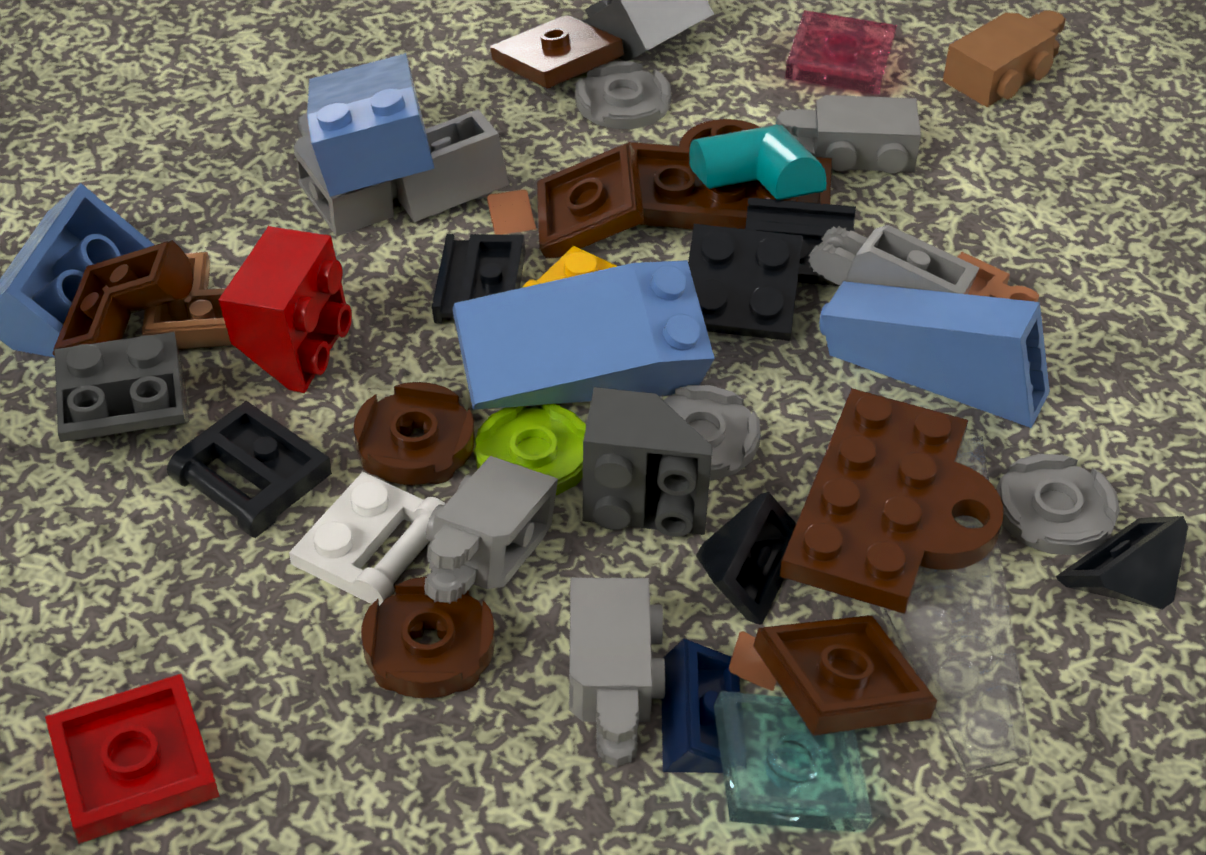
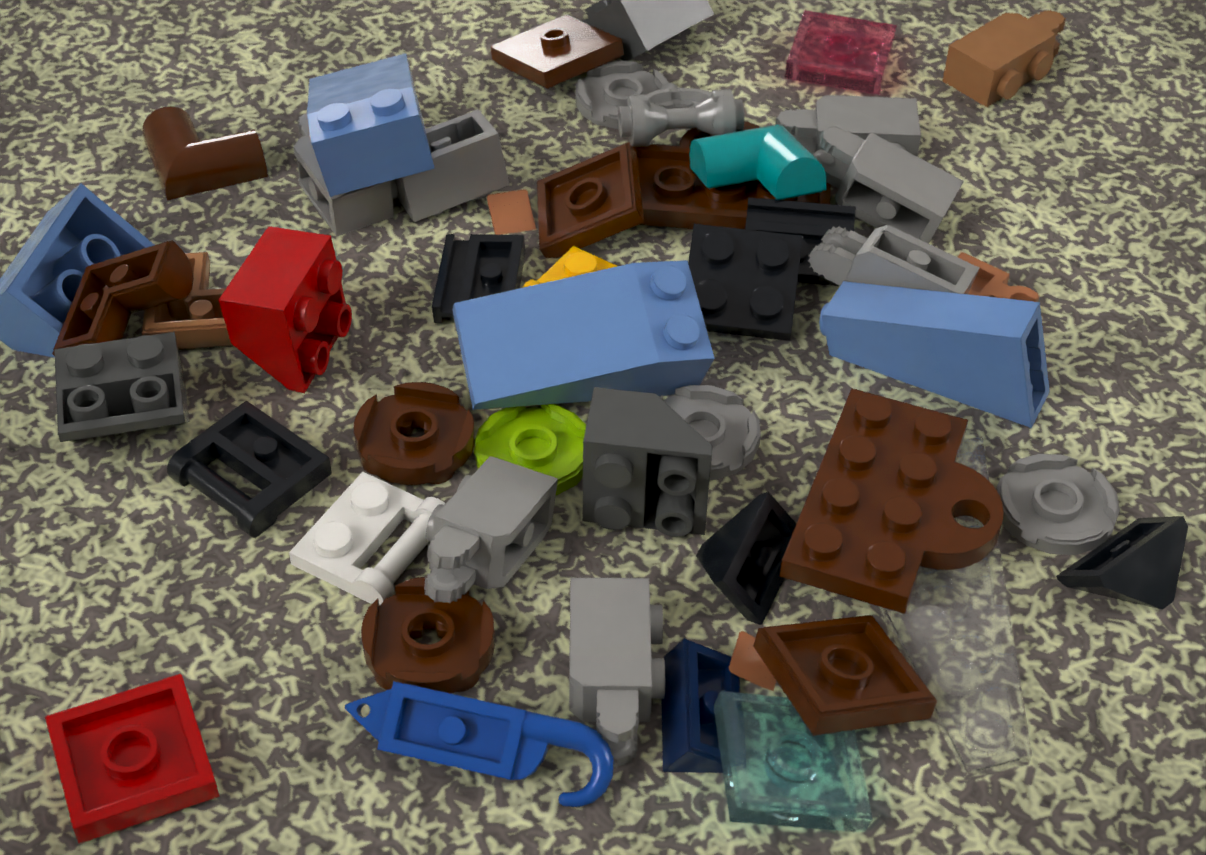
(197, 166): none -> reddish brown brick
(480, 736): none -> blue plate
(678, 109): none -> light grey piece
(886, 182): none -> light grey hinge

